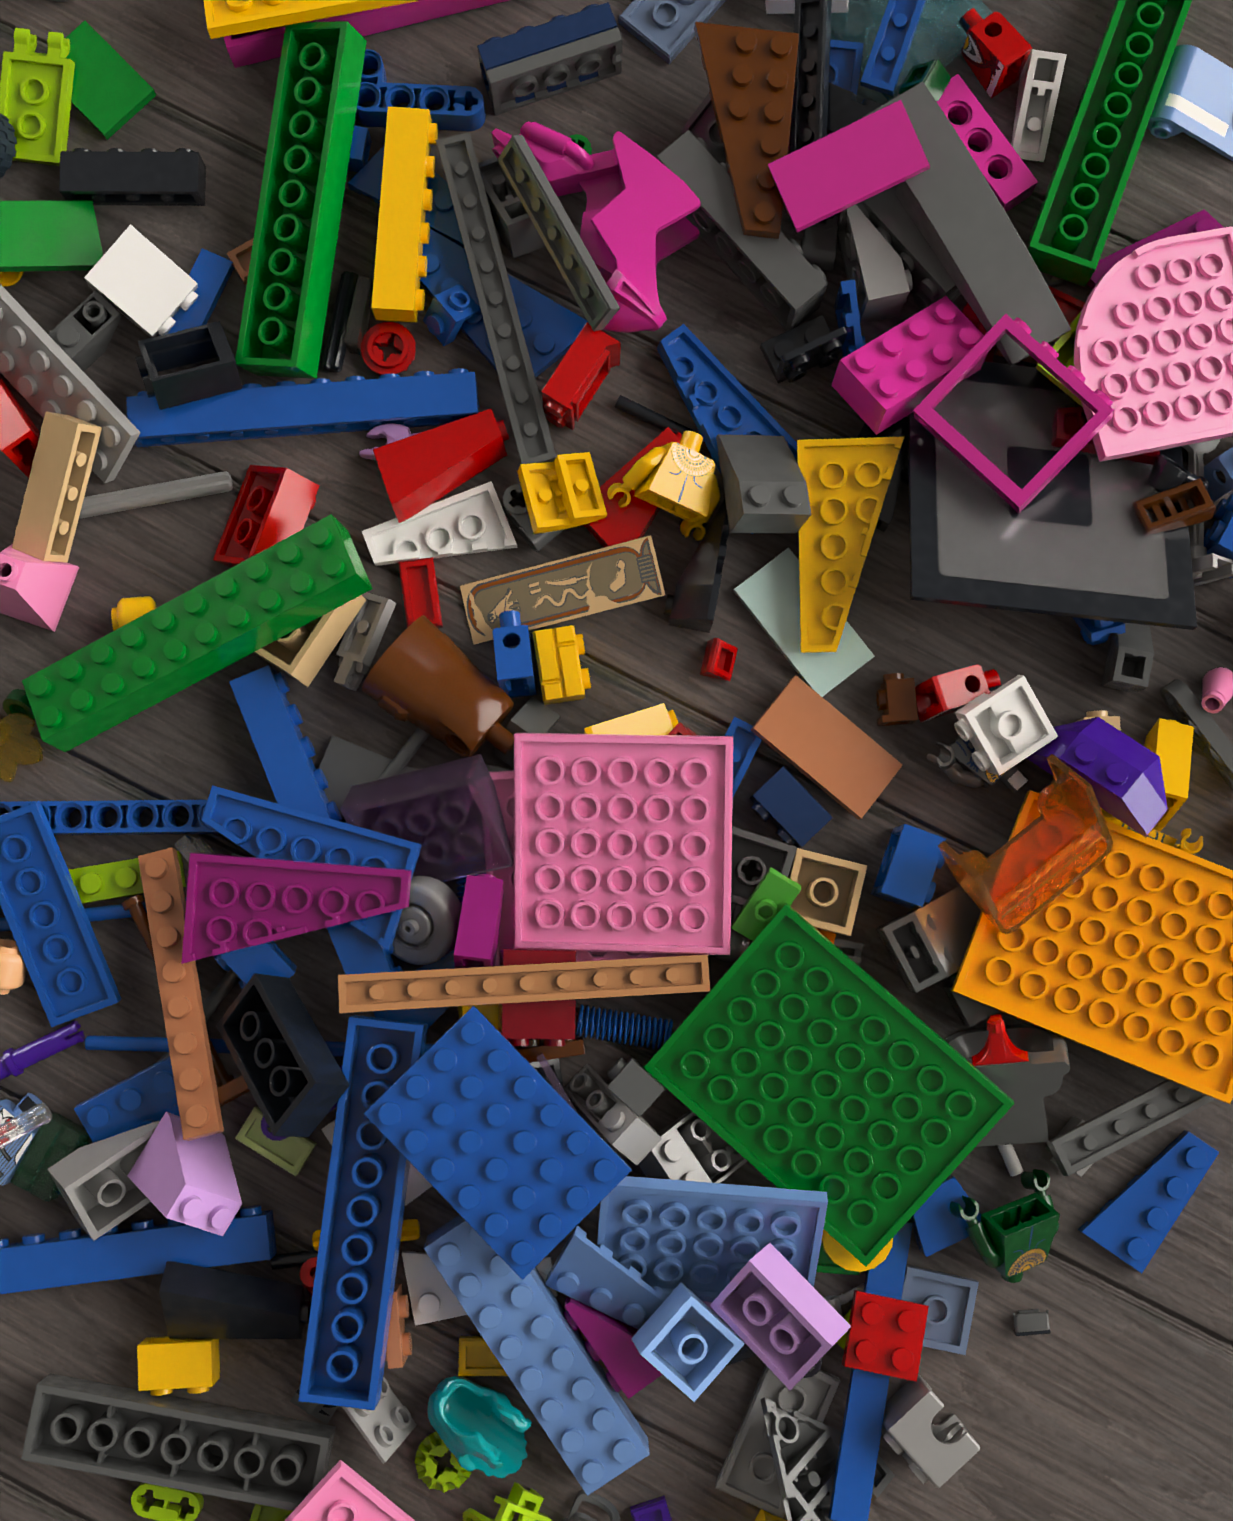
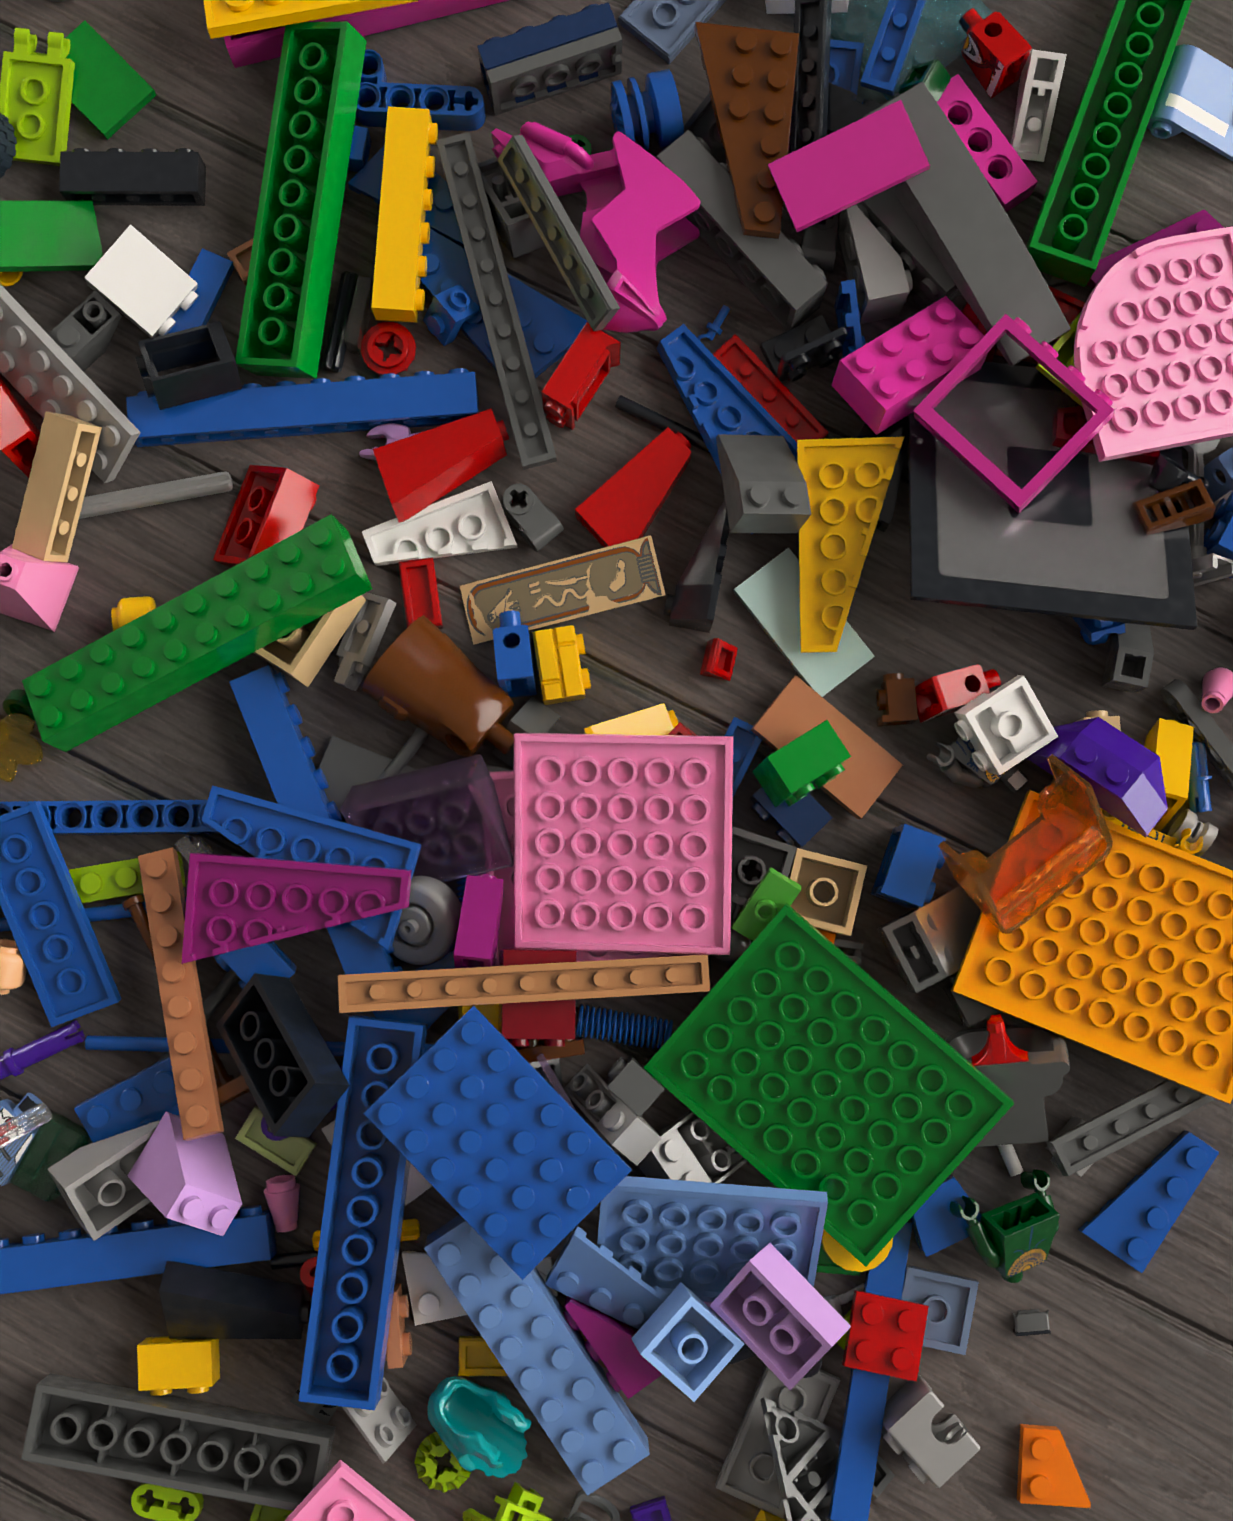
(283, 1201): none -> bright pink cone
(561, 492): yellow slope -> none
(648, 112): none -> blue wheel
(675, 481): yellow torso -> none
(714, 328): none -> blue hand
(769, 390): none -> red tile
(807, 760): none -> green brick
(1047, 1469): none -> orange wing
(1189, 819): none -> light grey wheel
(1199, 780): none -> blue axle

